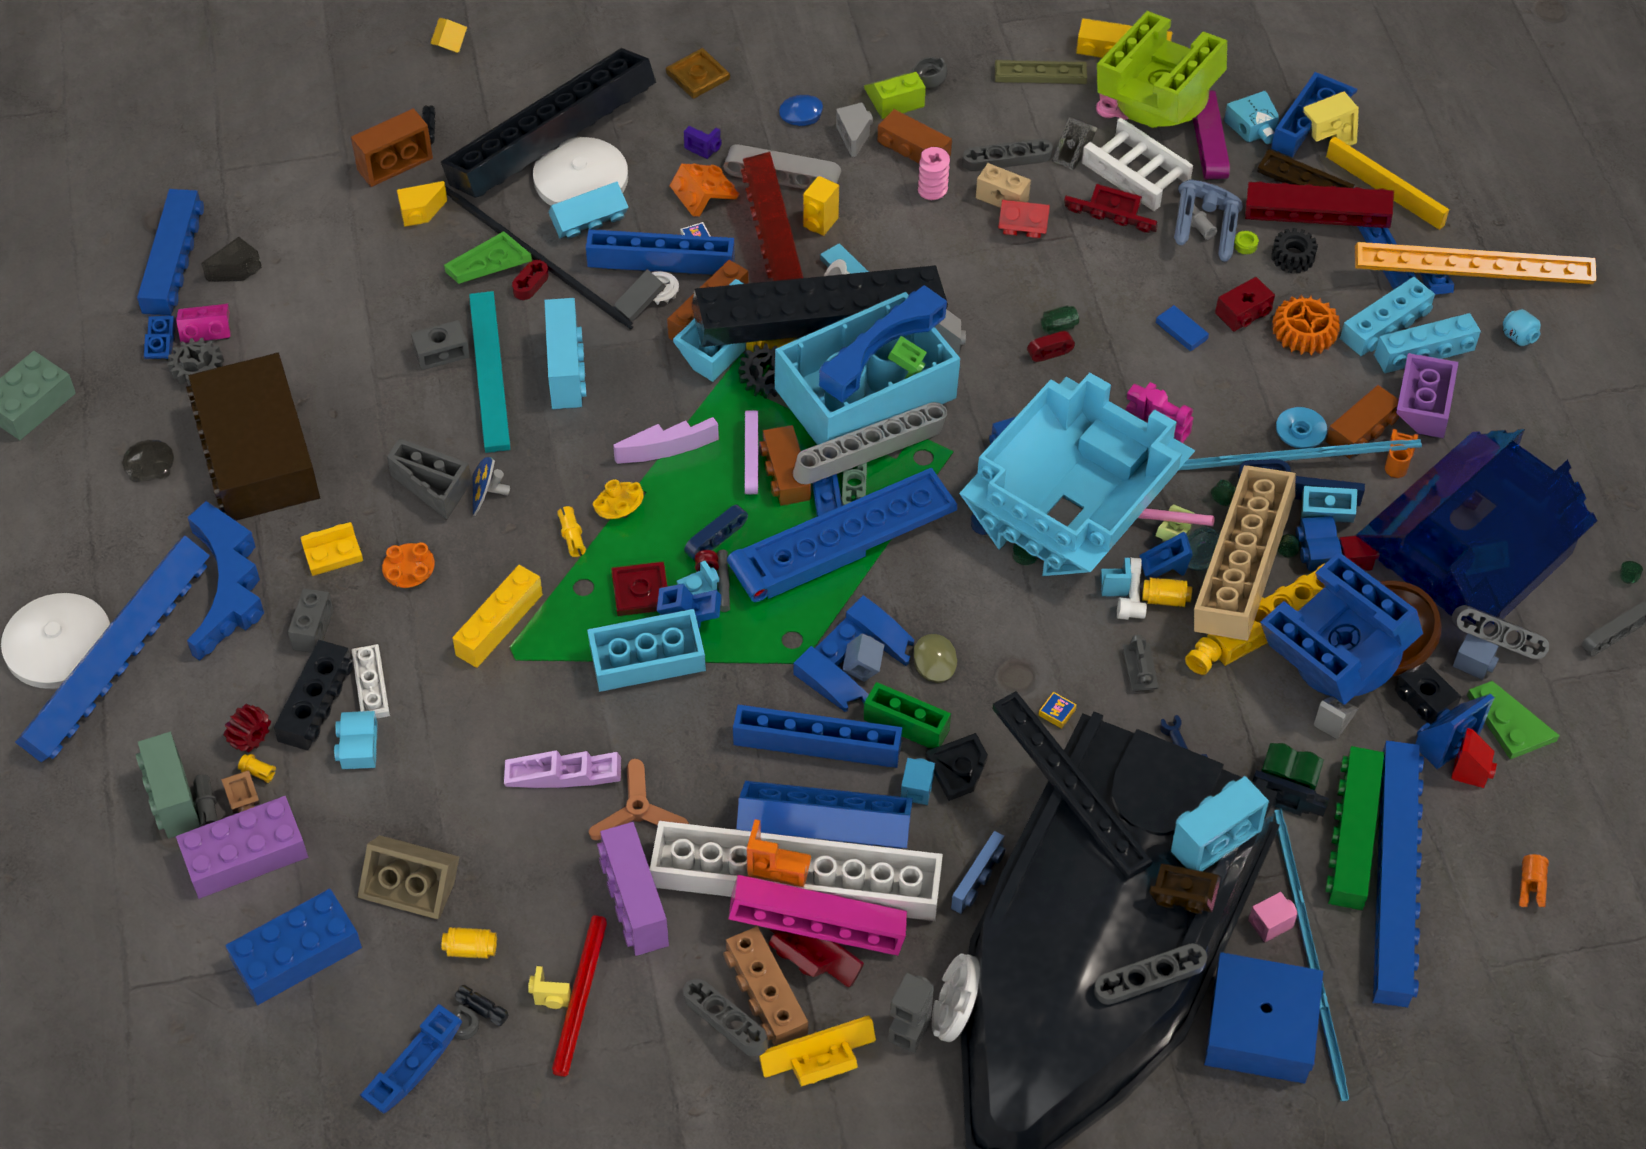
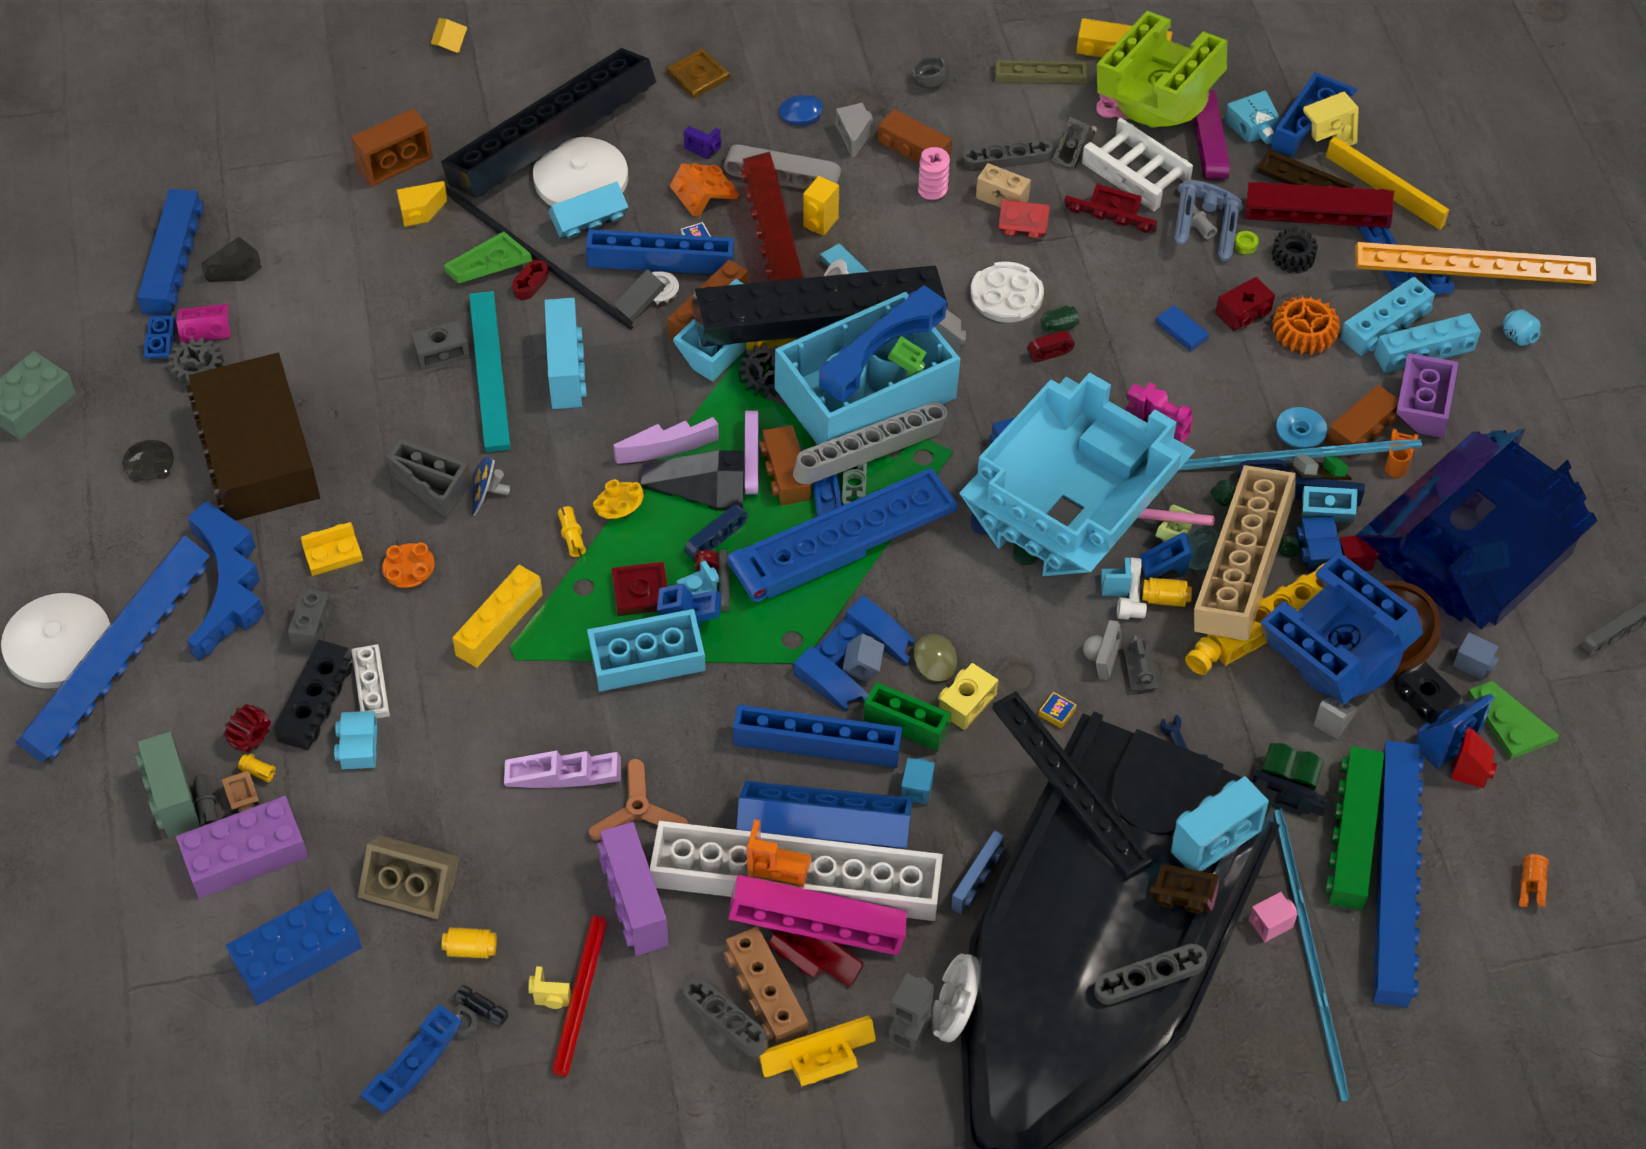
(429, 116): black axle -> none
(706, 477): none -> black wedge
(898, 93): lime slope -> none
(958, 765): black plate -> none
(974, 682): none -> light yellow brick
(1006, 292): none -> white tile
(1104, 649): none -> light grey tile
(1264, 1018): blue container -> none
(1331, 469): none -> piece
(1500, 632): dark grey beam -> none
(1630, 572): clear green hinge -> none

